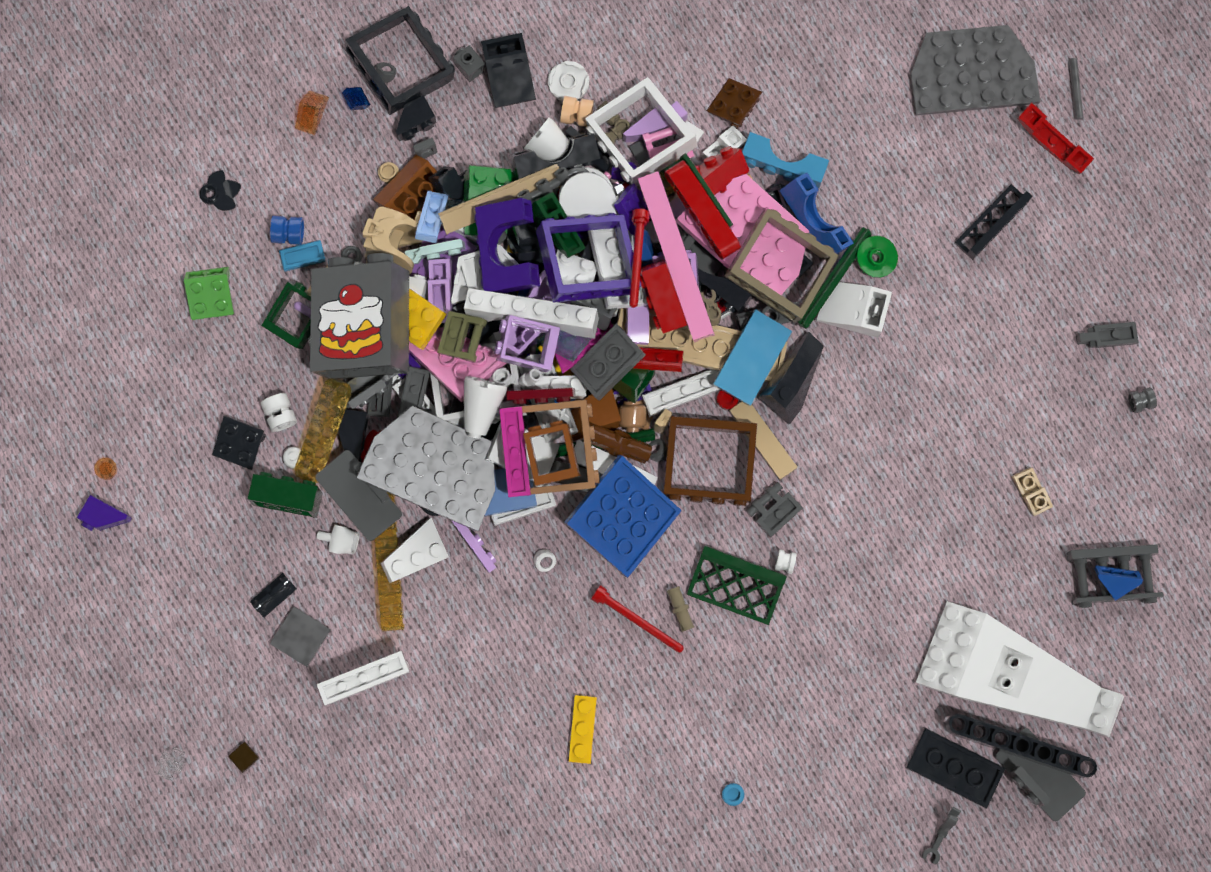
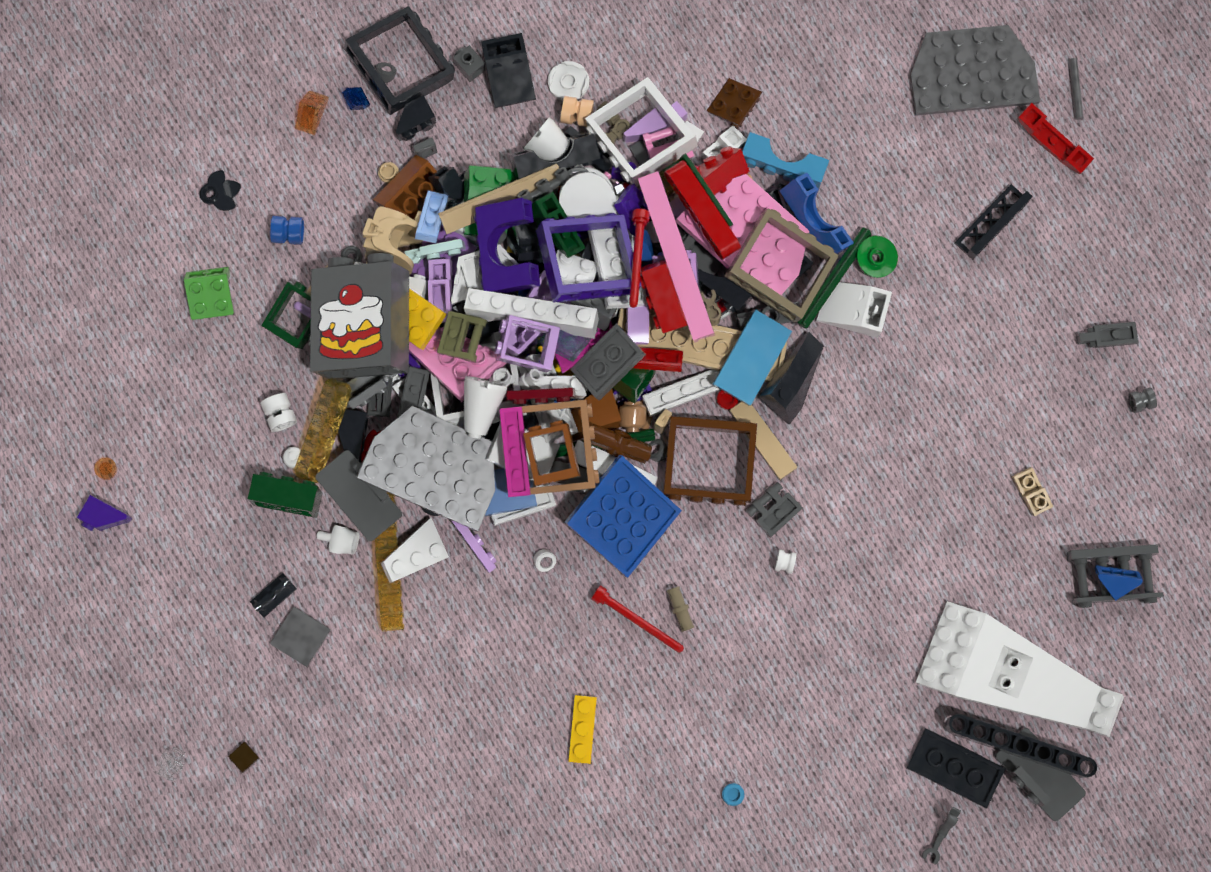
(238, 442): black hinge -> none
(302, 255): dark azure tile -> none
(363, 678): white fence -> none
(744, 567): dark green fence -> none

